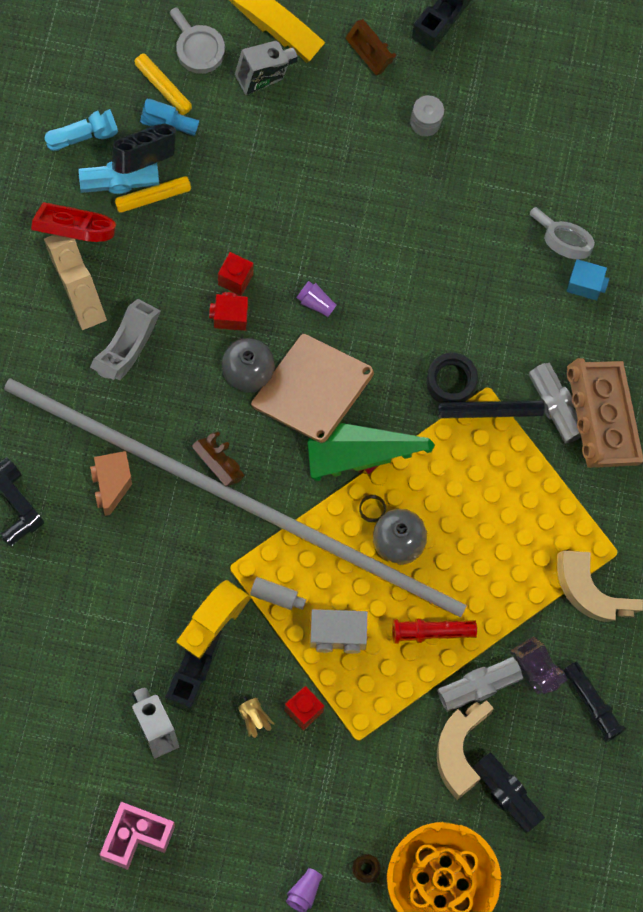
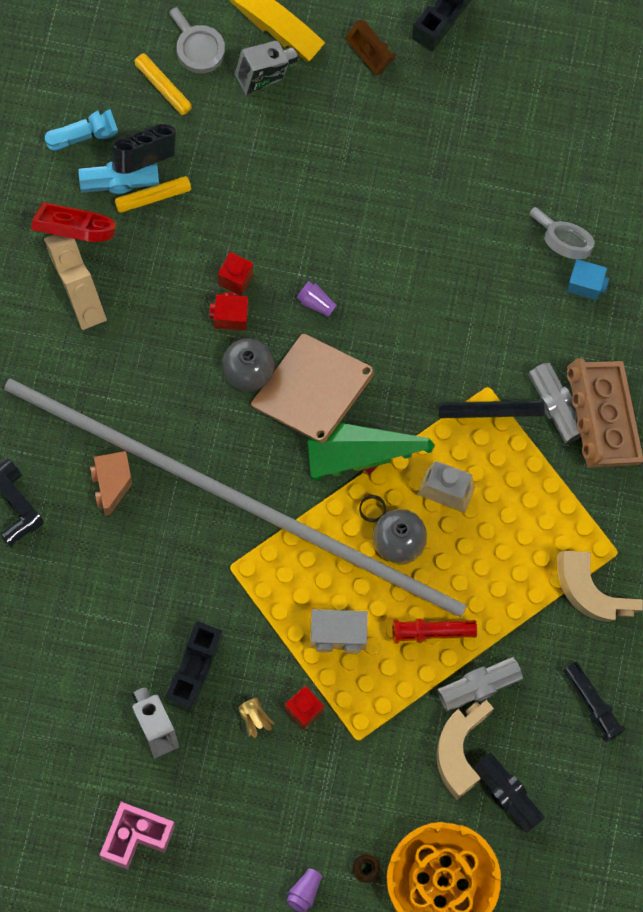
(127, 342): light grey arch -> none
(160, 113): dark azure arm -> none
(218, 608): yellow arch -> none
(223, 466): reddish brown plate -> none
(276, 594): light grey cylinder -> none
(427, 115): light grey piece -> none
(447, 486): none -> light grey torso
(456, 360): black tyre -> none
(538, 667): clear purple brick -> none

